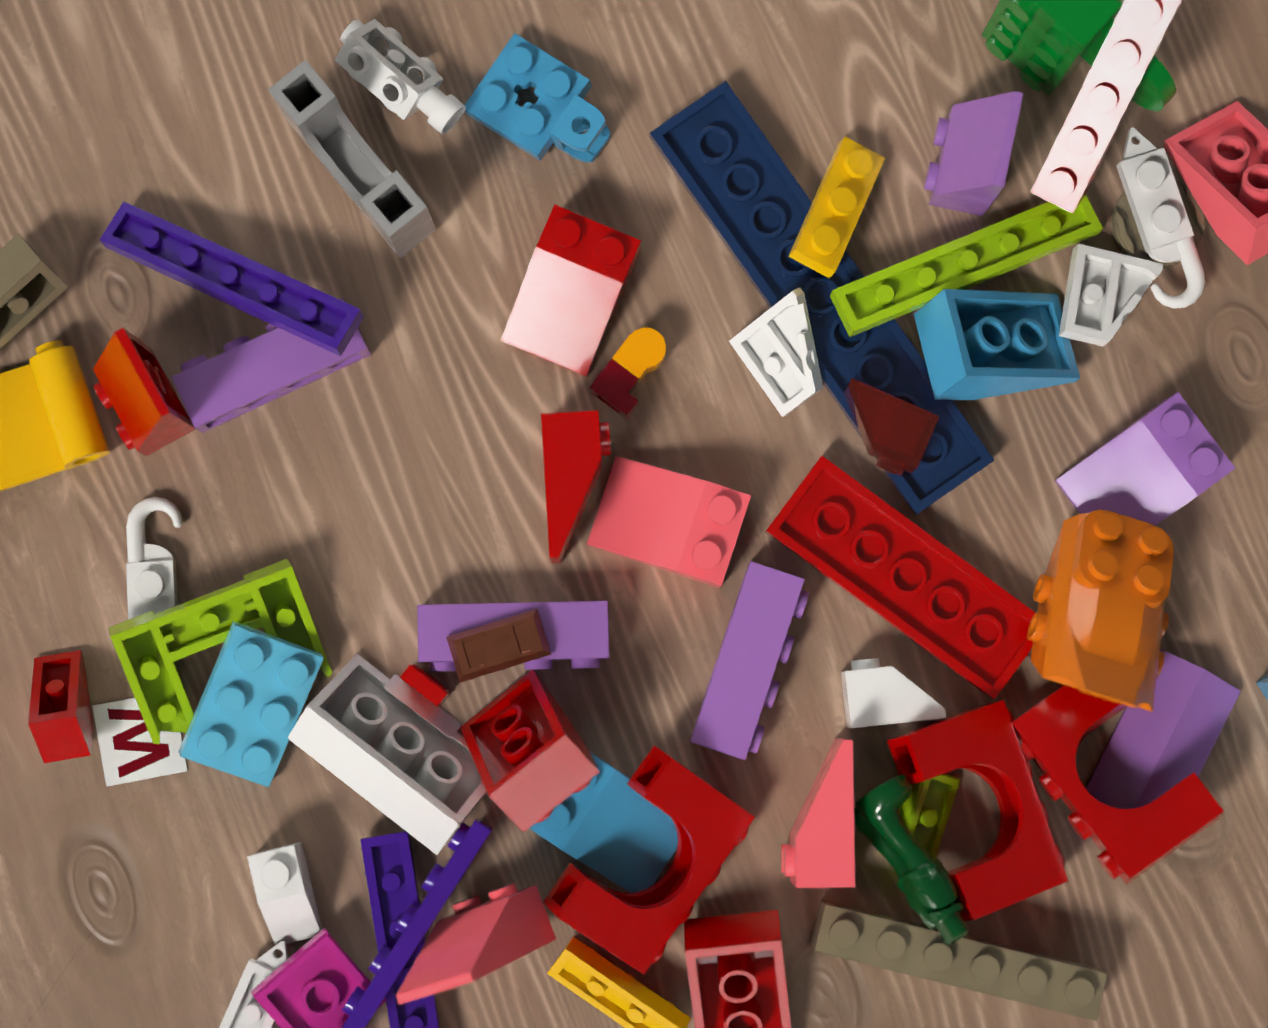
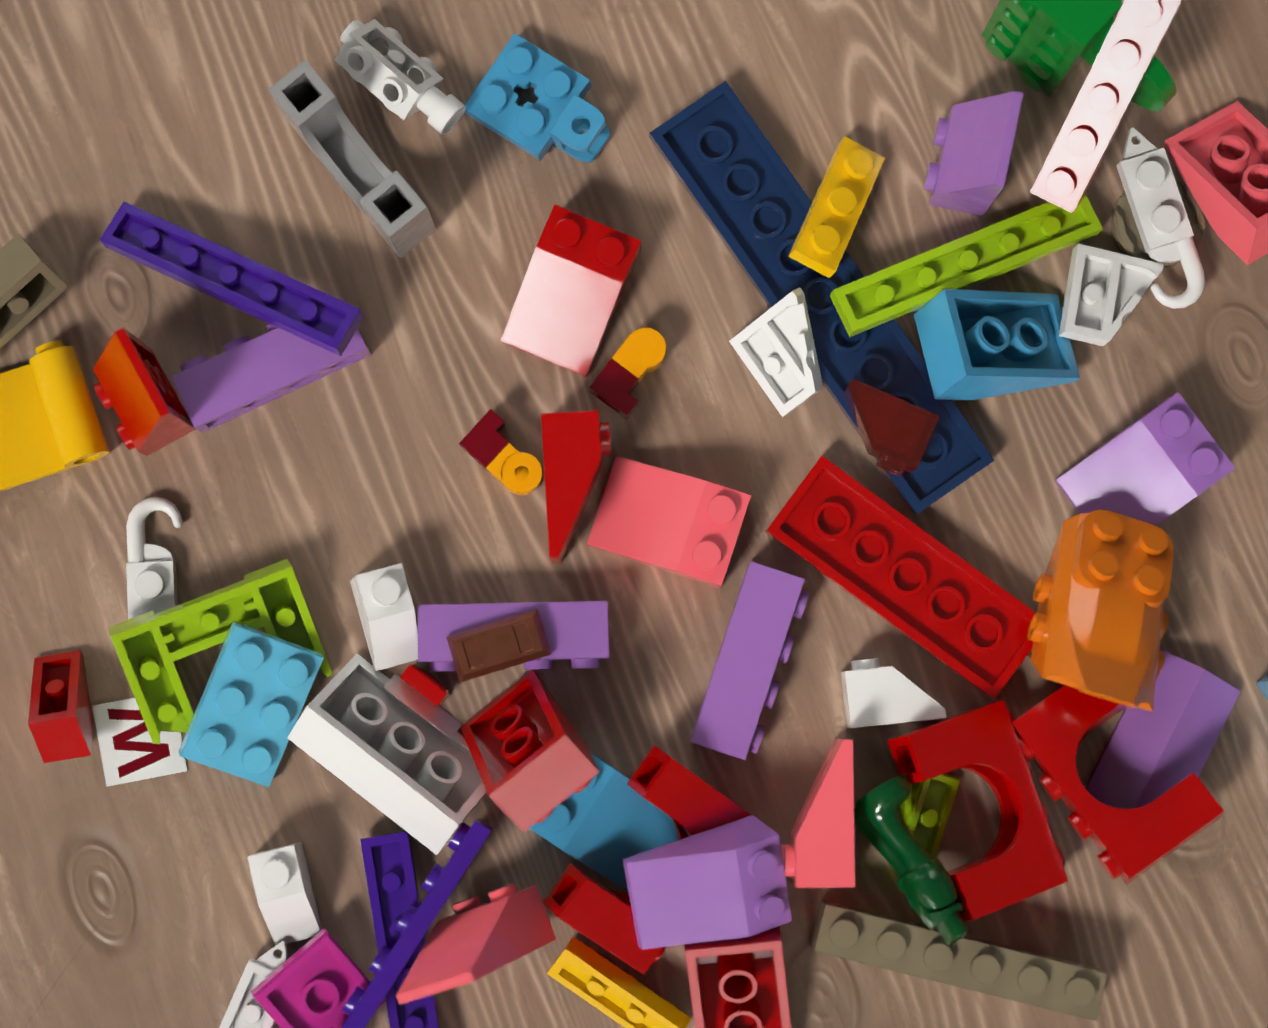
(387, 616): none -> white slope
(513, 469): none -> leg
(709, 886): none -> medium lavender slope

